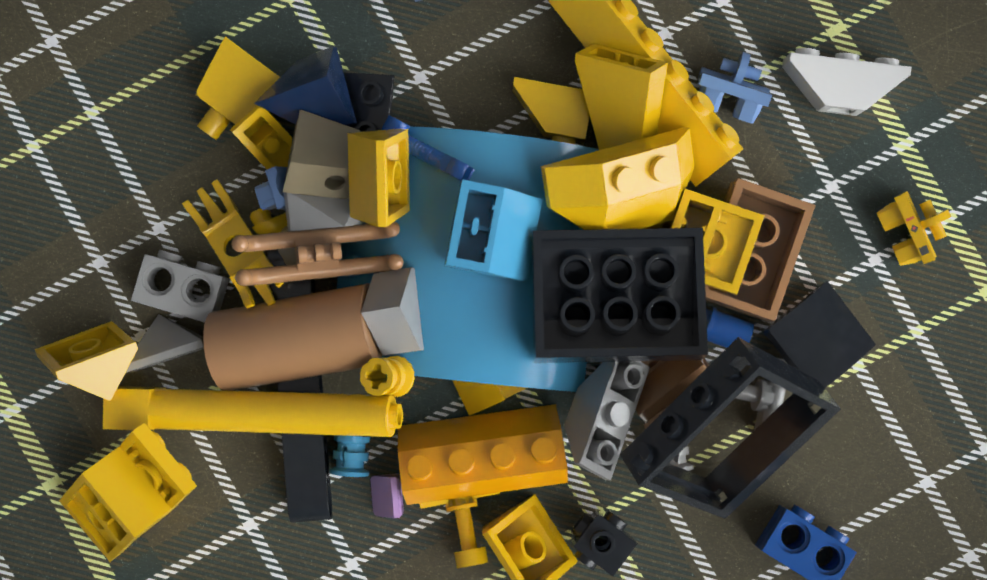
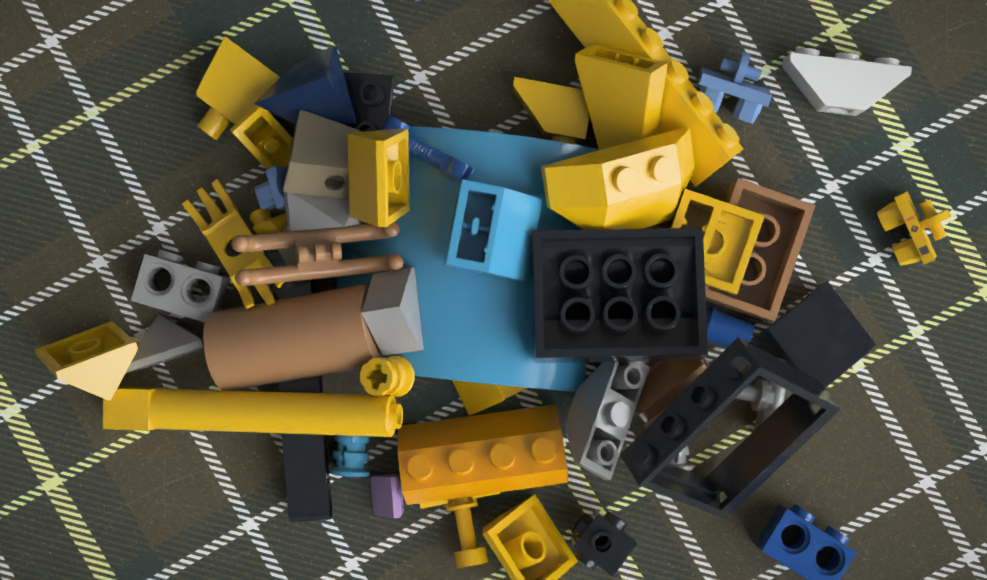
(127, 492): yellow bracket -> none

